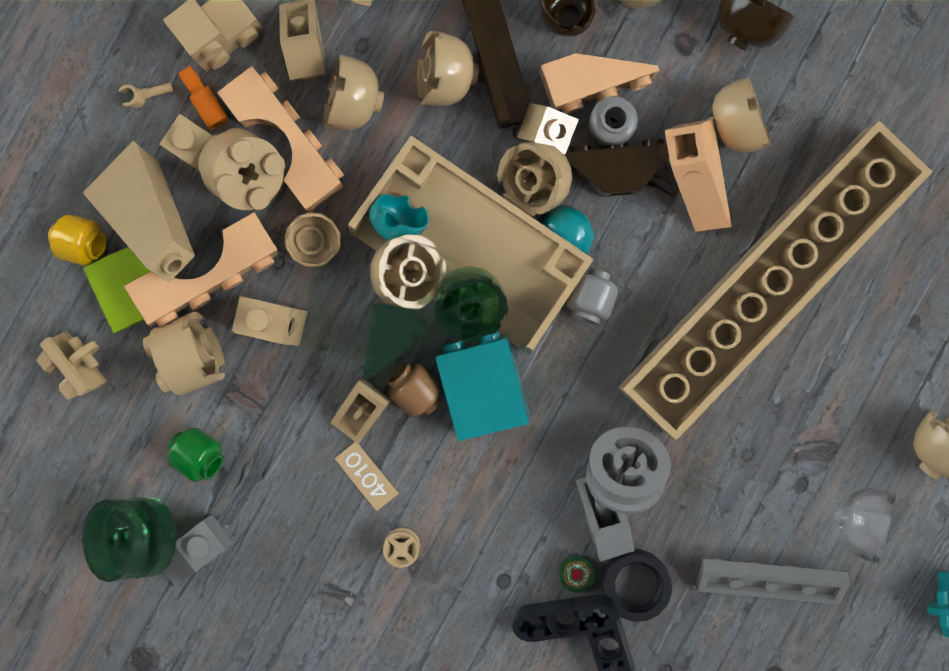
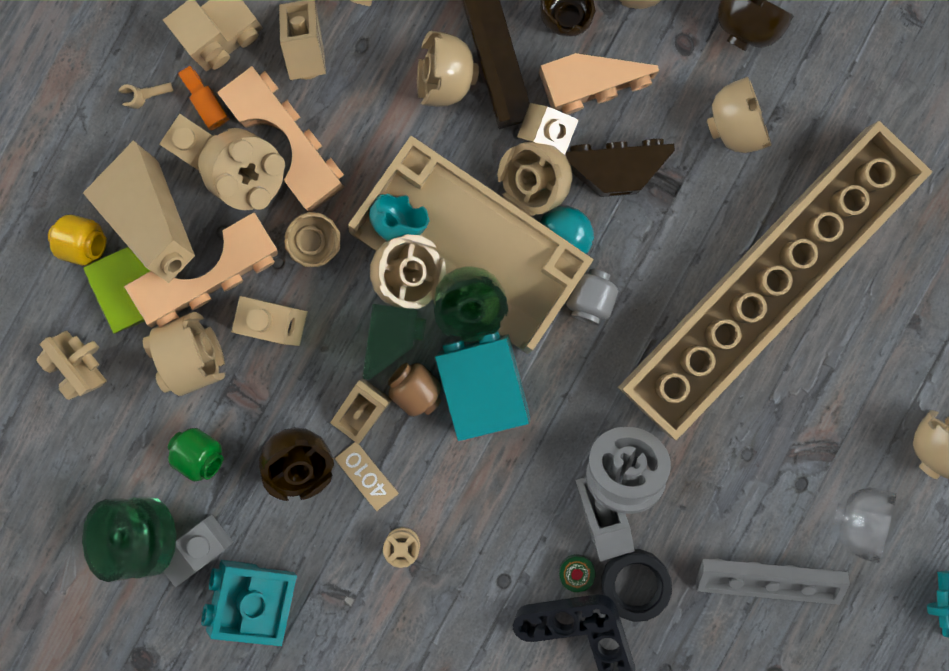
(248, 603): none -> teal plate
(295, 464): none -> dark brown cylinder
(351, 95): tan cylinder -> none
(621, 113): light grey head -> none
(699, 173): light nougat slope -> none

